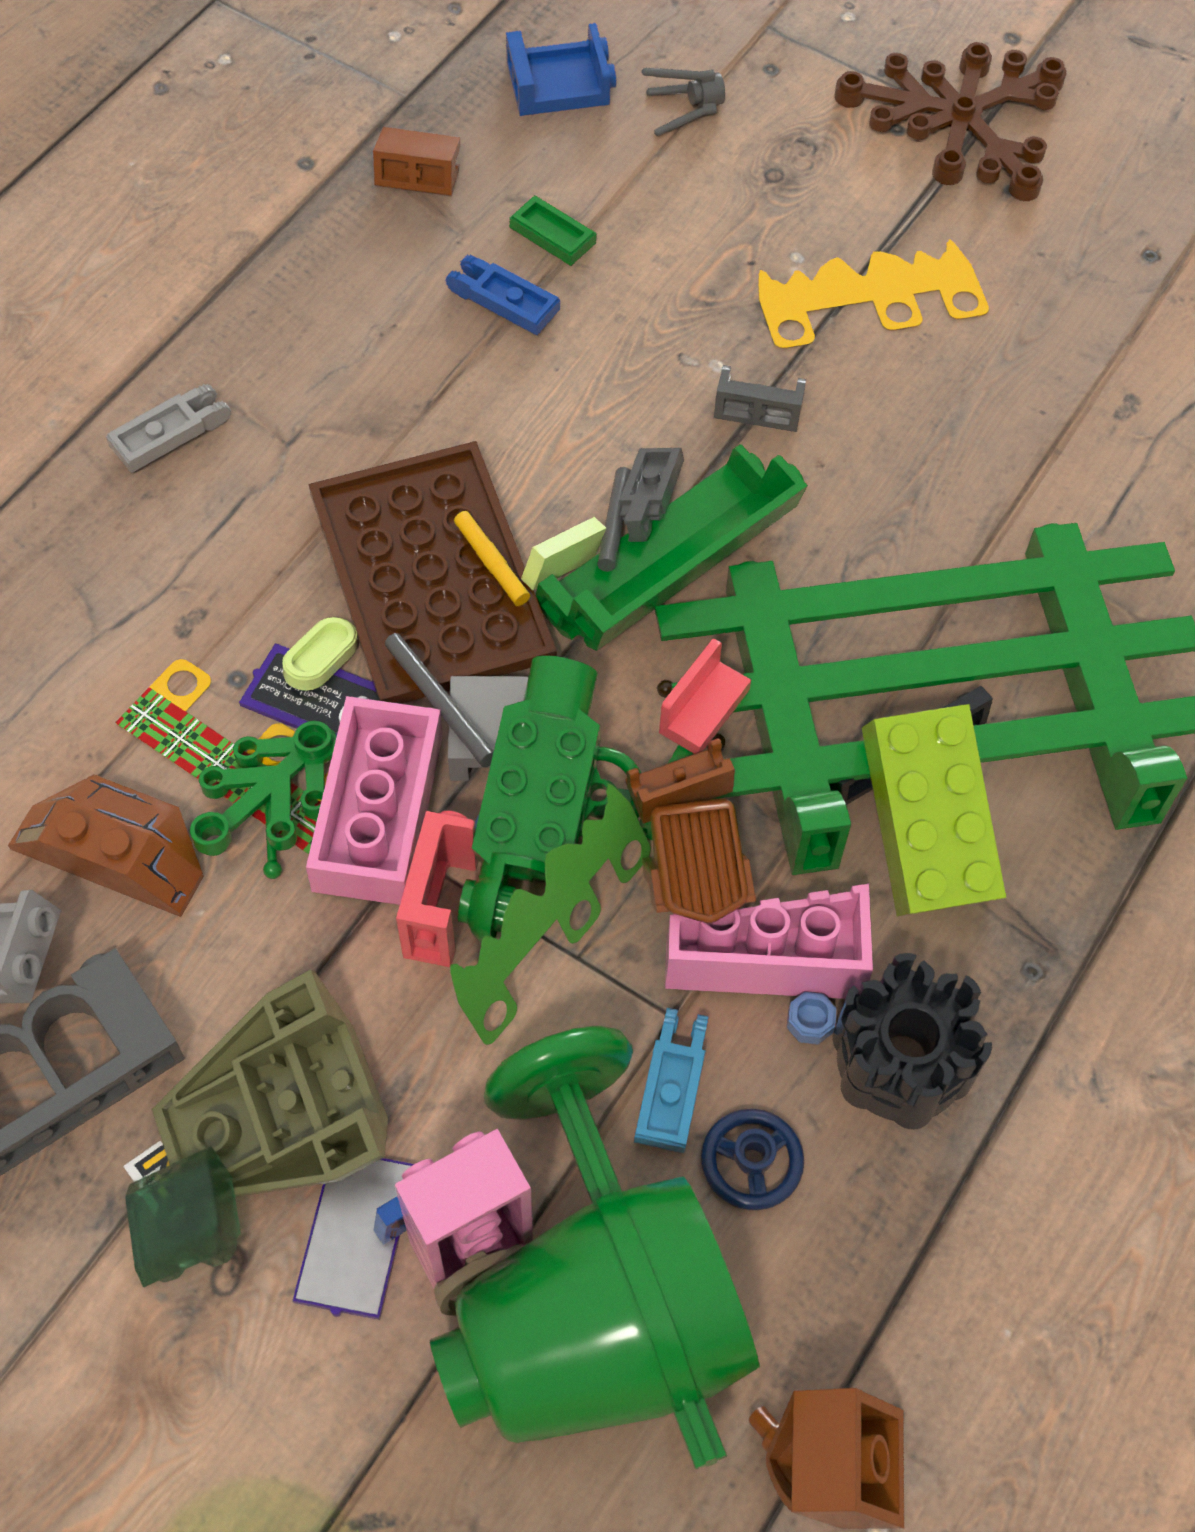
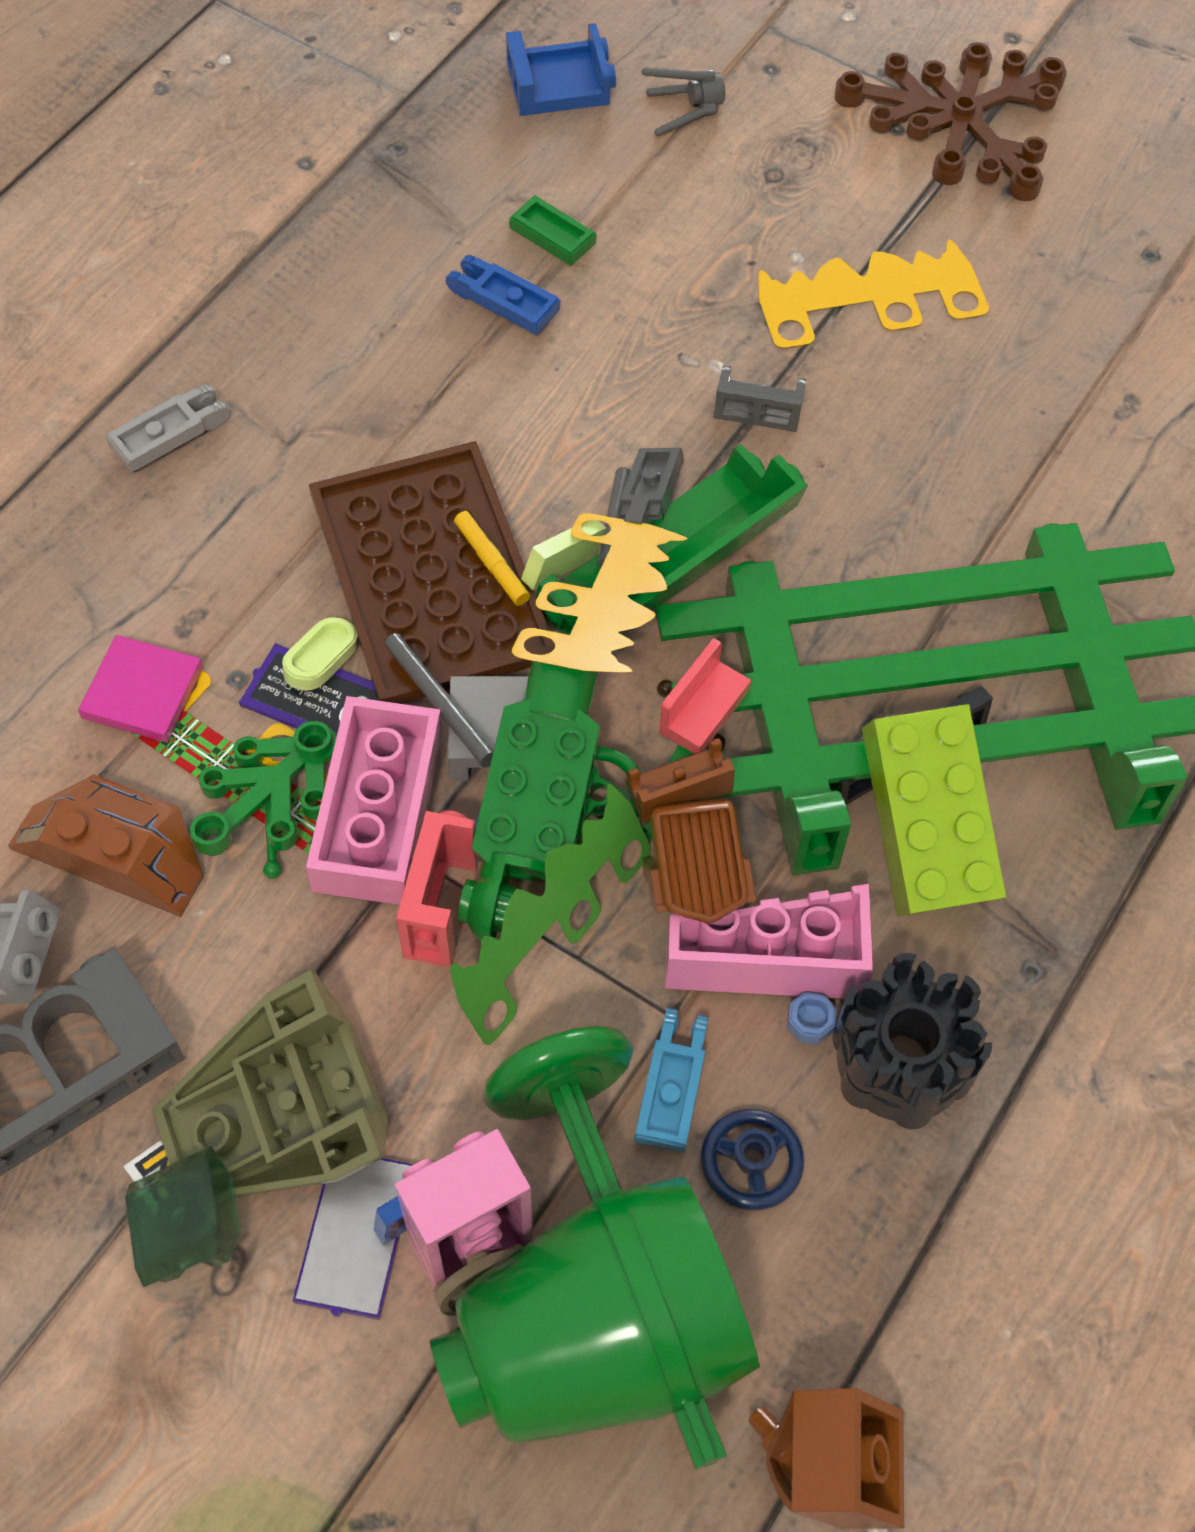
(141, 688): none -> dark pink tile
(416, 161): dark orange hinge -> none
(606, 606): none -> yellow piece

